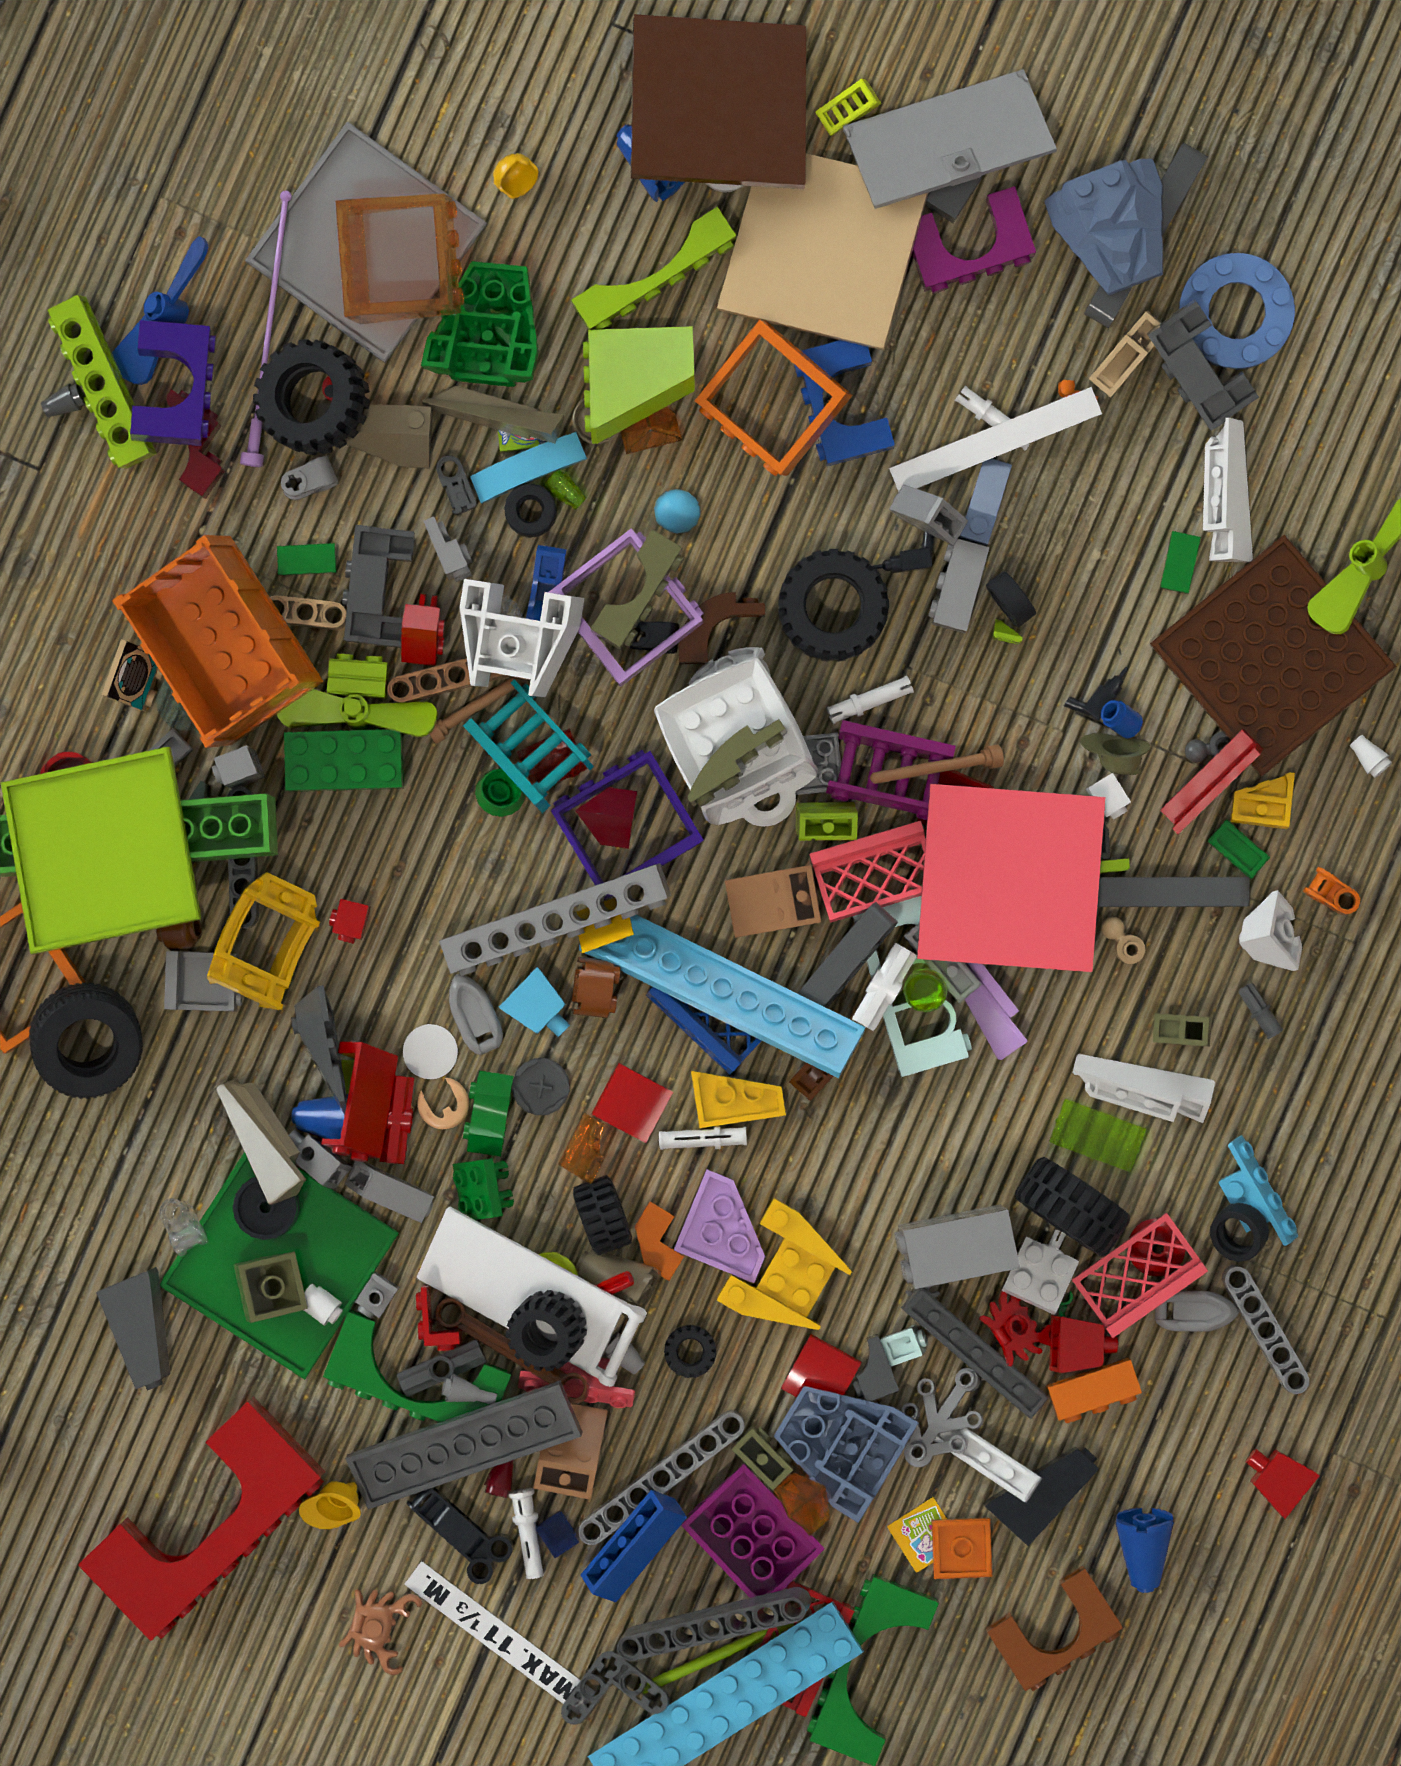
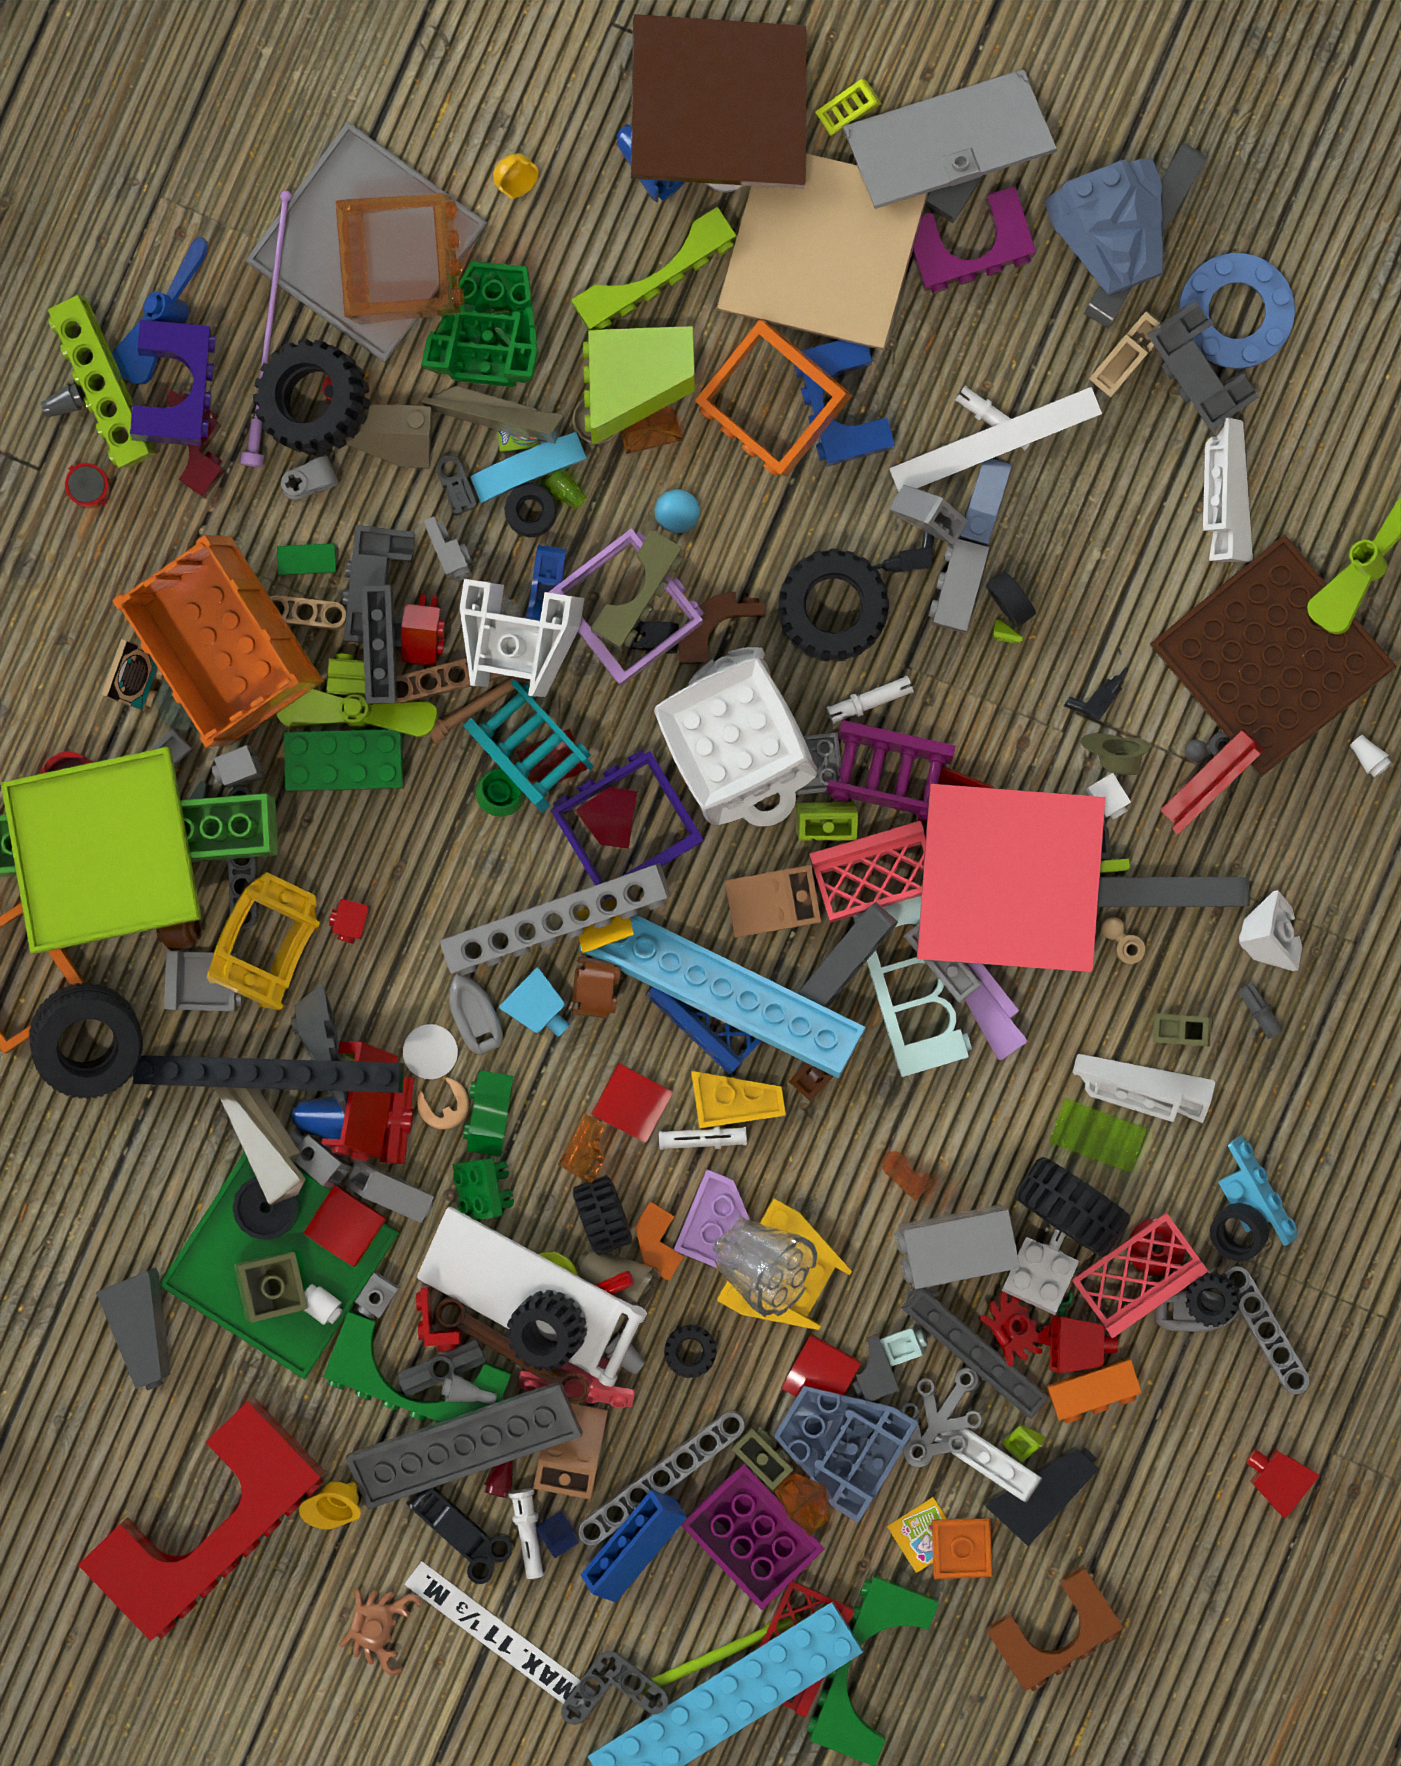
(87, 485): none -> pearl dark grey piece
(185, 1230): clear piece -> none
(270, 1074): none -> black plate
(345, 1225): none -> red slope
(379, 644): none -> dark grey brick
(541, 1086): dark grey tile -> none
(723, 768): olive slope -> none
(723, 1615): dark grey beam -> none
(765, 1265): none -> clear cone
(884, 987): white piece -> none
(896, 1168): none -> clear orange leg
(925, 990): clear neon green hair -> none
(989, 757): medium nougat piece -> none
(1023, 1442): none -> lime slope
(1067, 388): orange hand -> none
(1121, 719): blue brick -> none
(1144, 1545): blue cone -> none
(1180, 562): green tile -> none
(1202, 1313): none -> black tyre
(1238, 849): green tile -> none
(1265, 803): yellow wing -> none
(1330, 892): orange piece -> none

